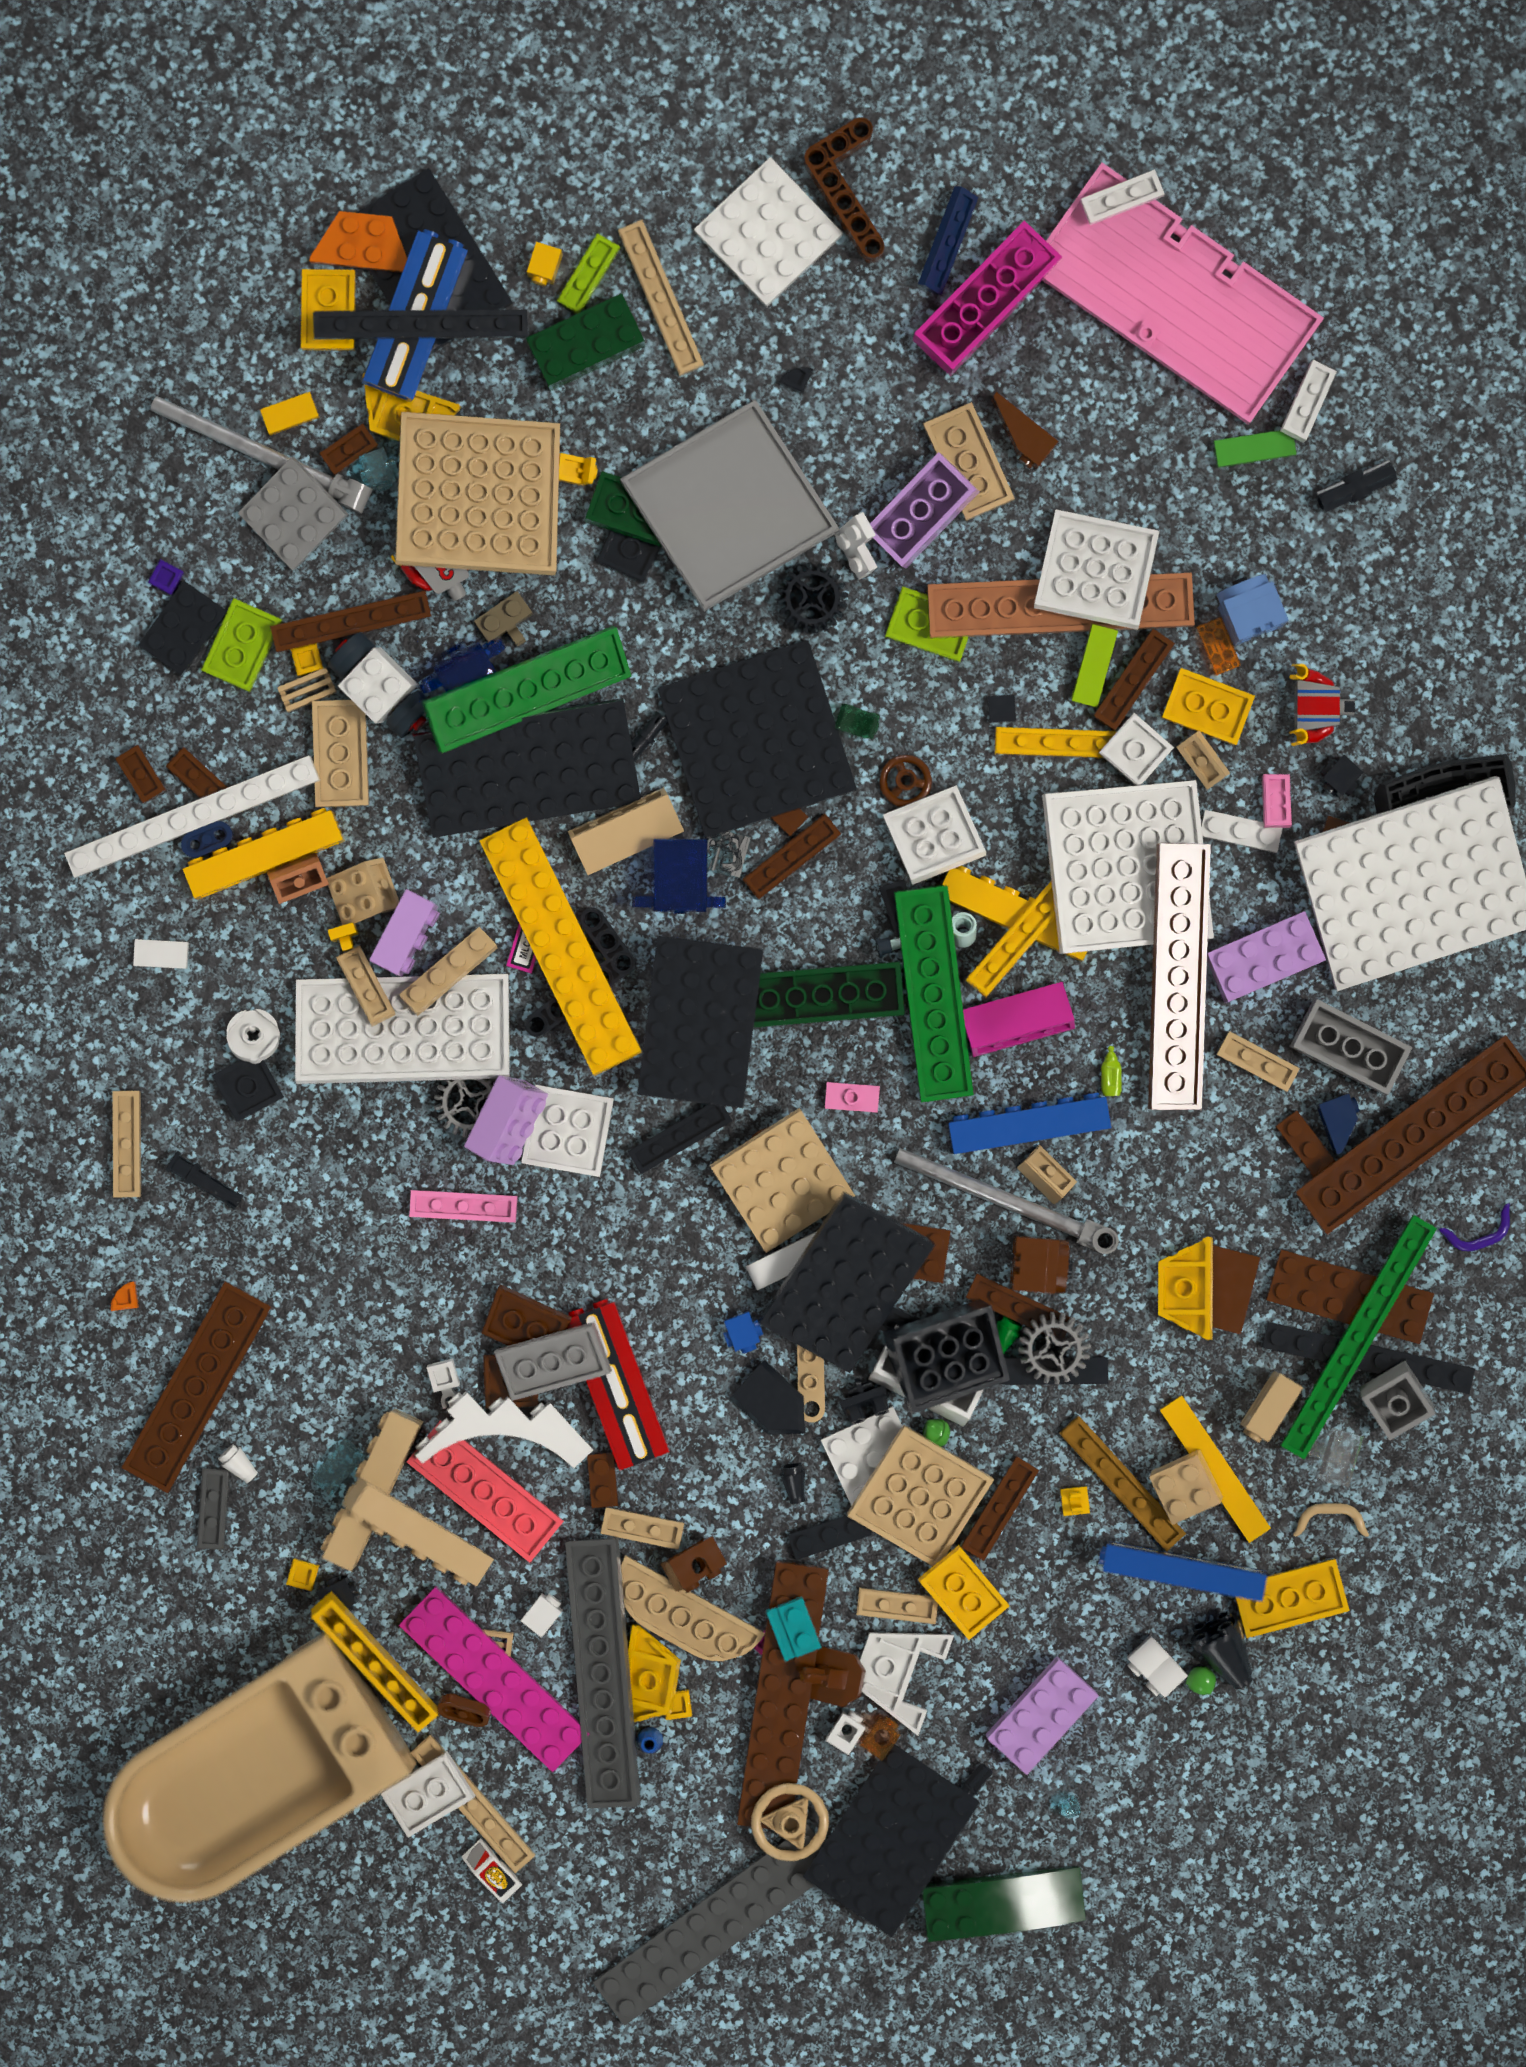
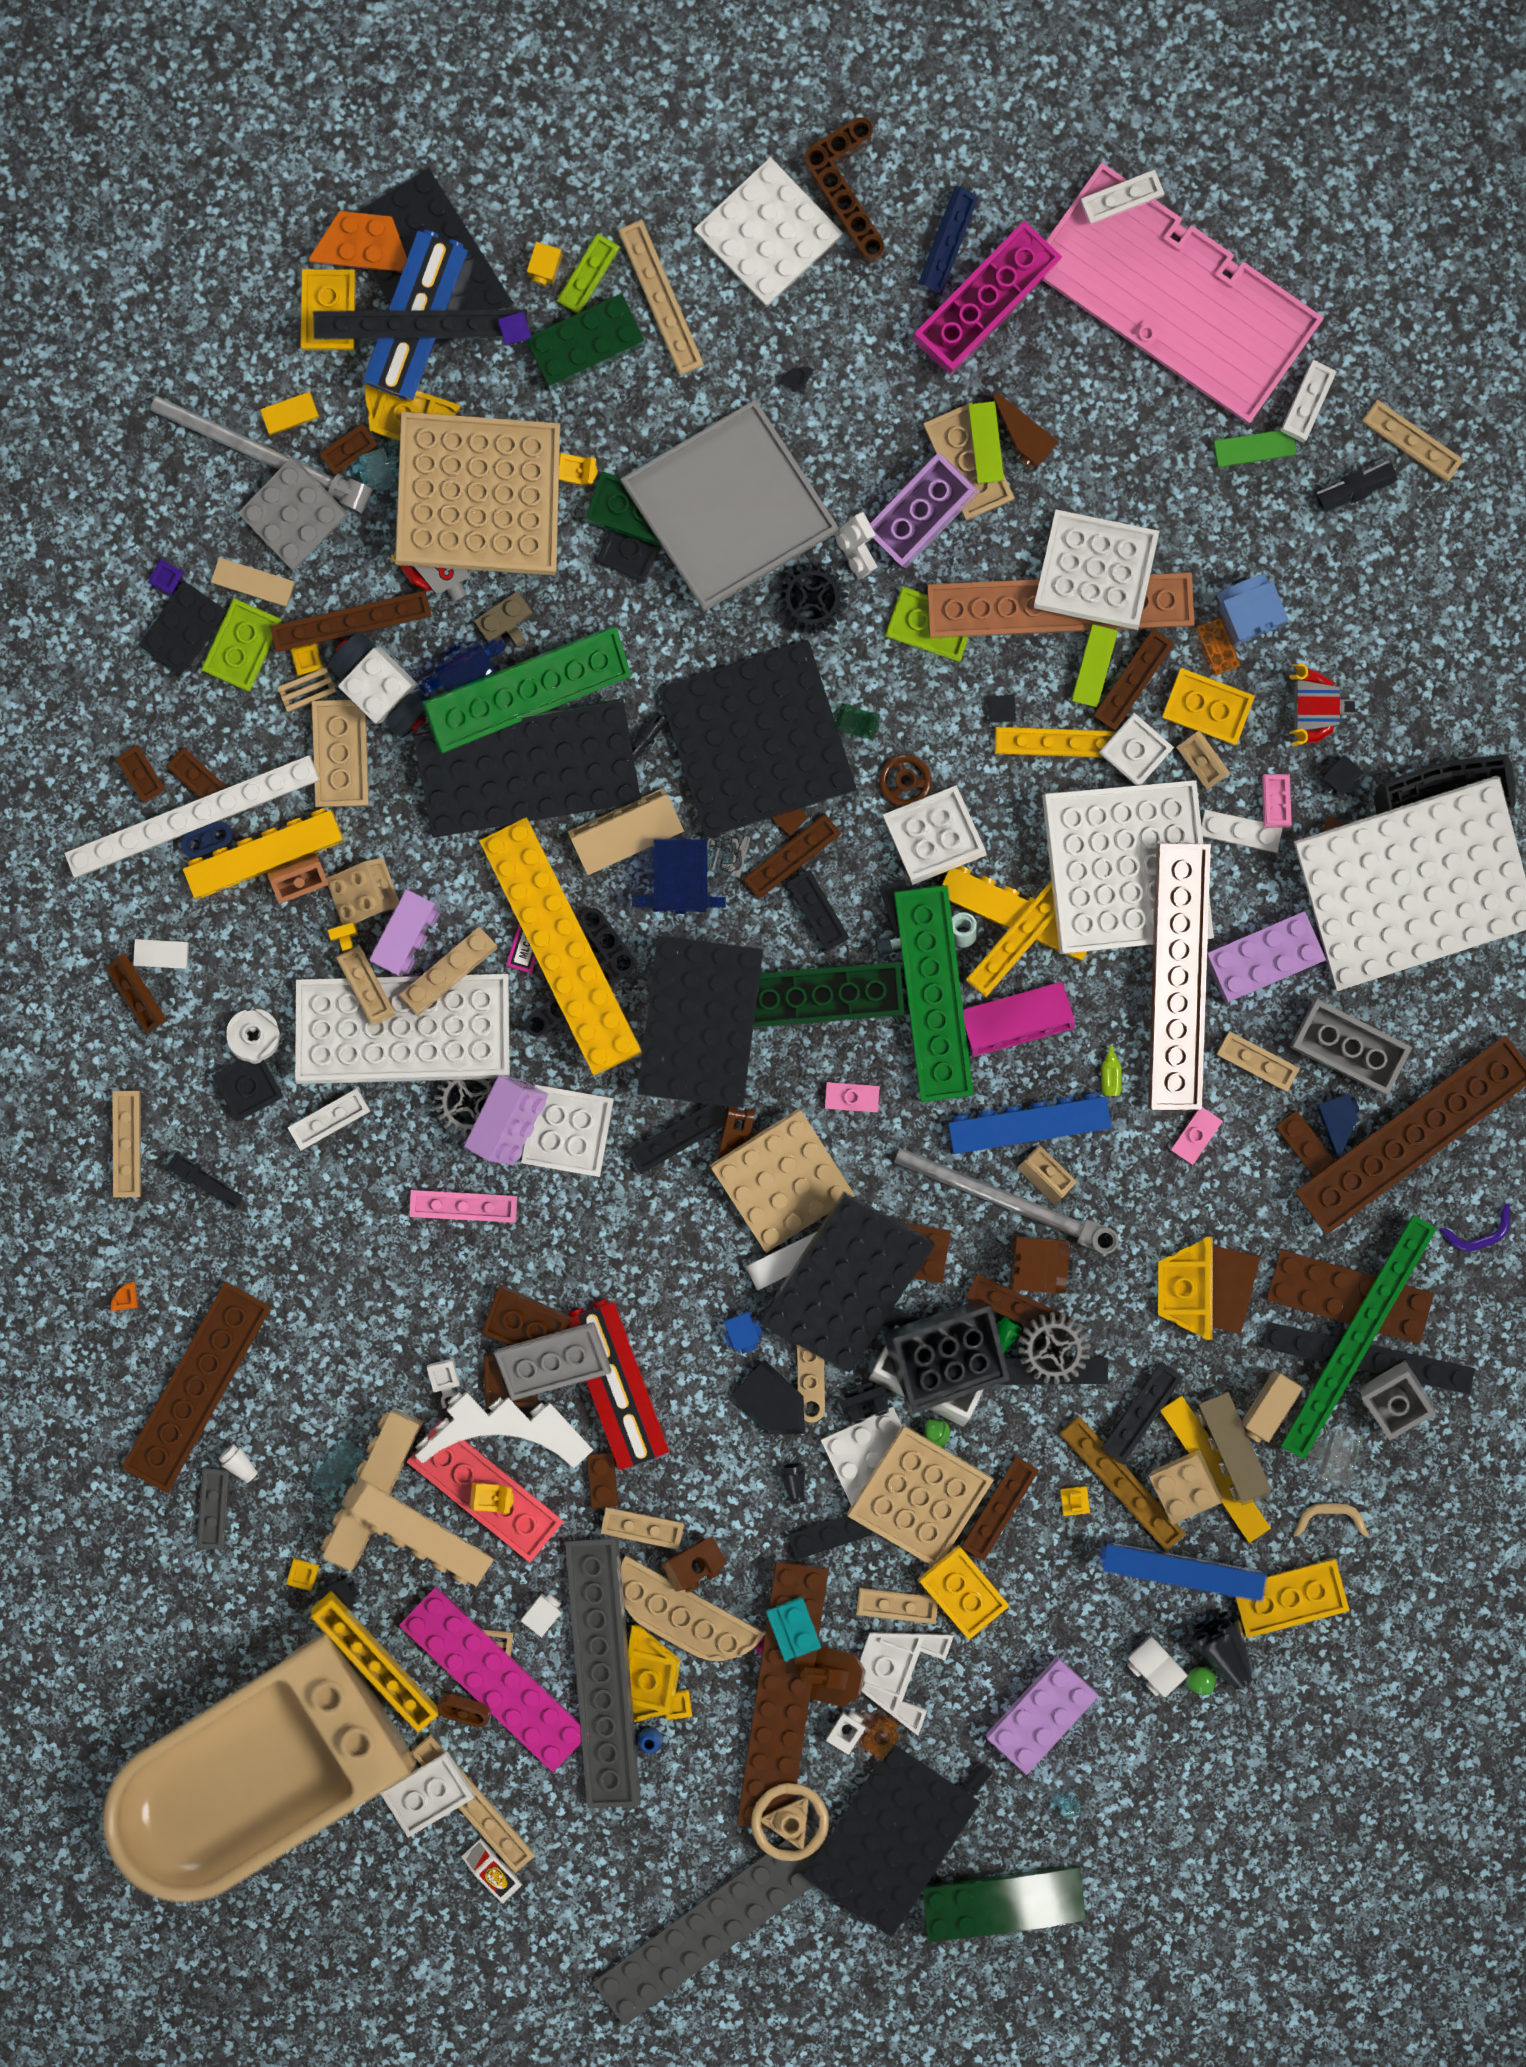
(135, 994): none -> reddish brown plate
(253, 582): none -> tan tile
(329, 1119): none -> white plate
(491, 1497): none -> yellow bracket
(514, 329): none -> dark purple tile
(734, 1136): none -> reddish brown plate
(818, 910): none -> black plate
(986, 443): none -> lime tile
(1141, 1412): none -> black plate
(1196, 1135): none -> bright pink plate
(1235, 1450): none -> dark tan wedge
(1412, 441): none -> tan tile

